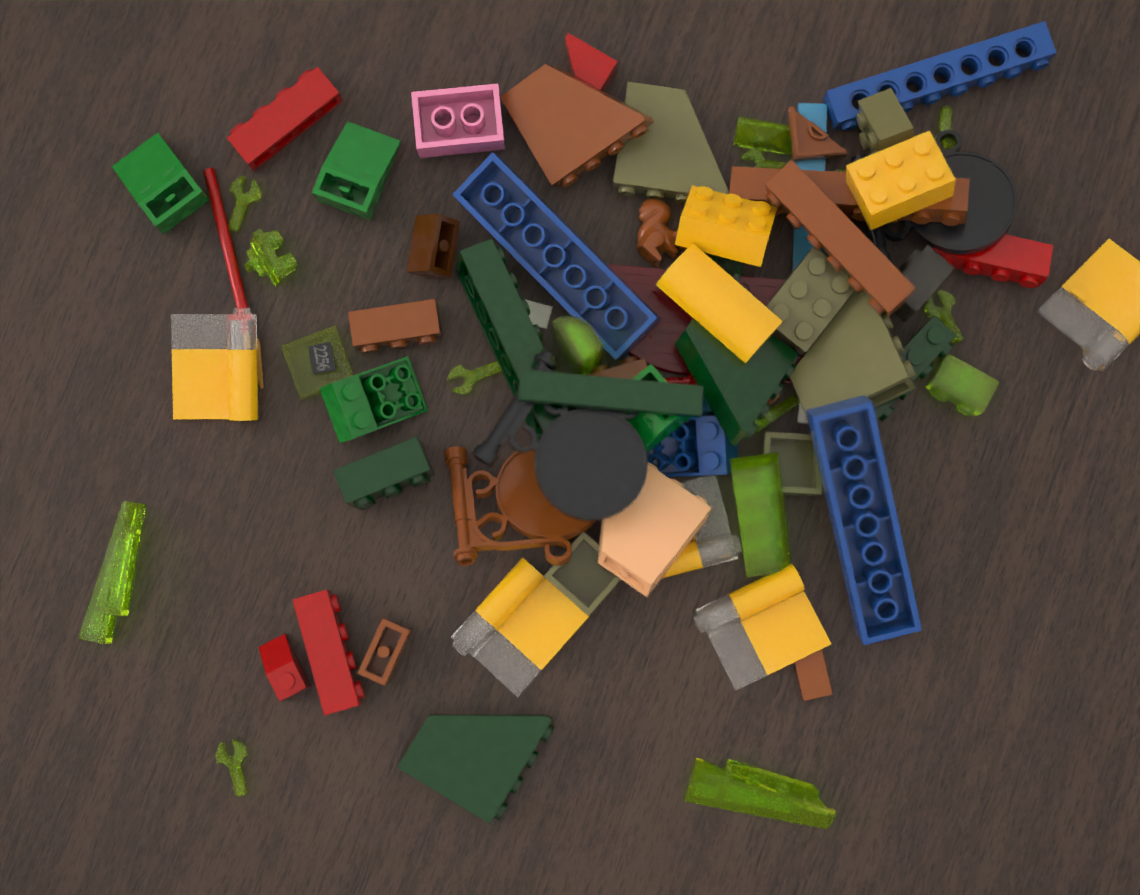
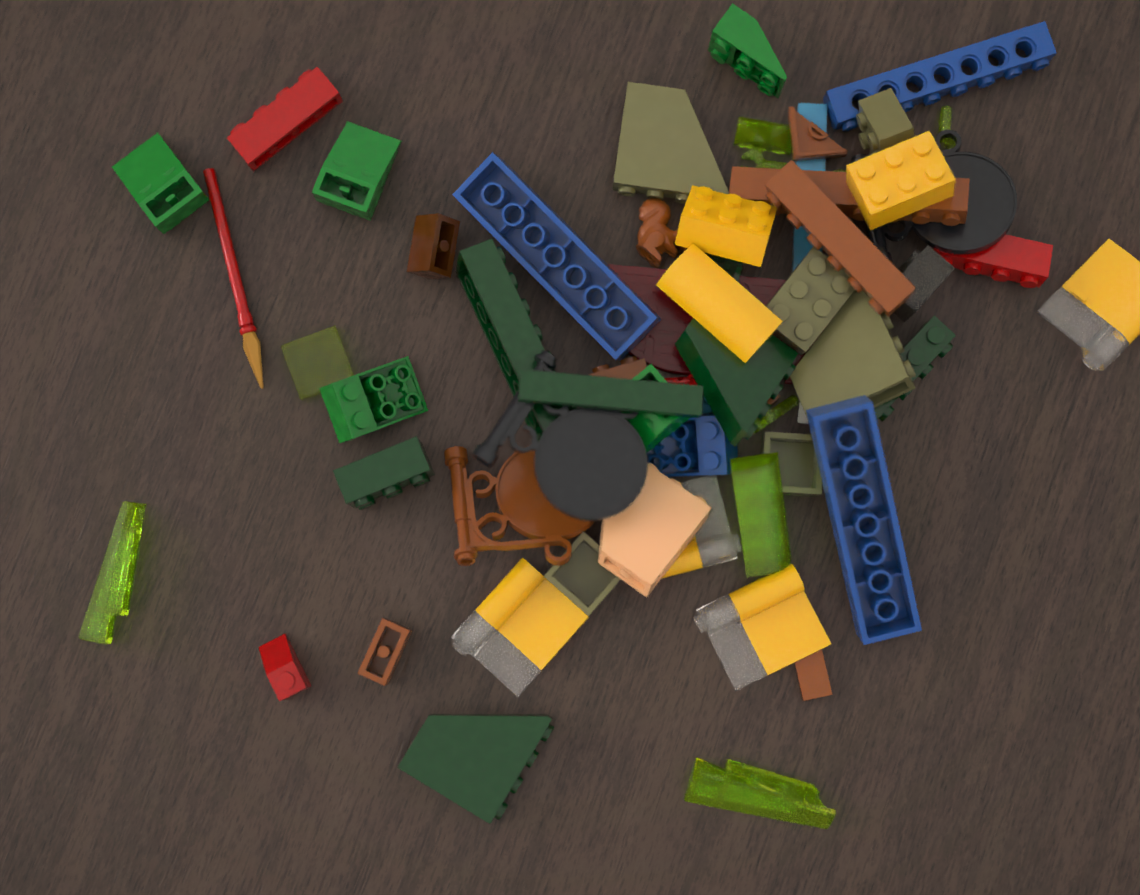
(215, 366): yellow door -> none
(234, 764): clear neon green bar -> none
(242, 201): clear neon green bar -> none
(265, 260): clear neon green hips -> none
(321, 358): black sticker -> none
(328, 651): red brick -> none
(395, 326): dark orange brick -> none
(458, 120): bright pink brick -> none
(472, 376): clear neon green bar -> none
(539, 313): white sticker -> none
(570, 122): dark orange slope -> none
(578, 344): clear neon green brick -> none
(589, 63): red slope -> none
(744, 47): none -> green slope
(944, 313): clear neon green bar -> none
(962, 385): clear neon green brick -> none

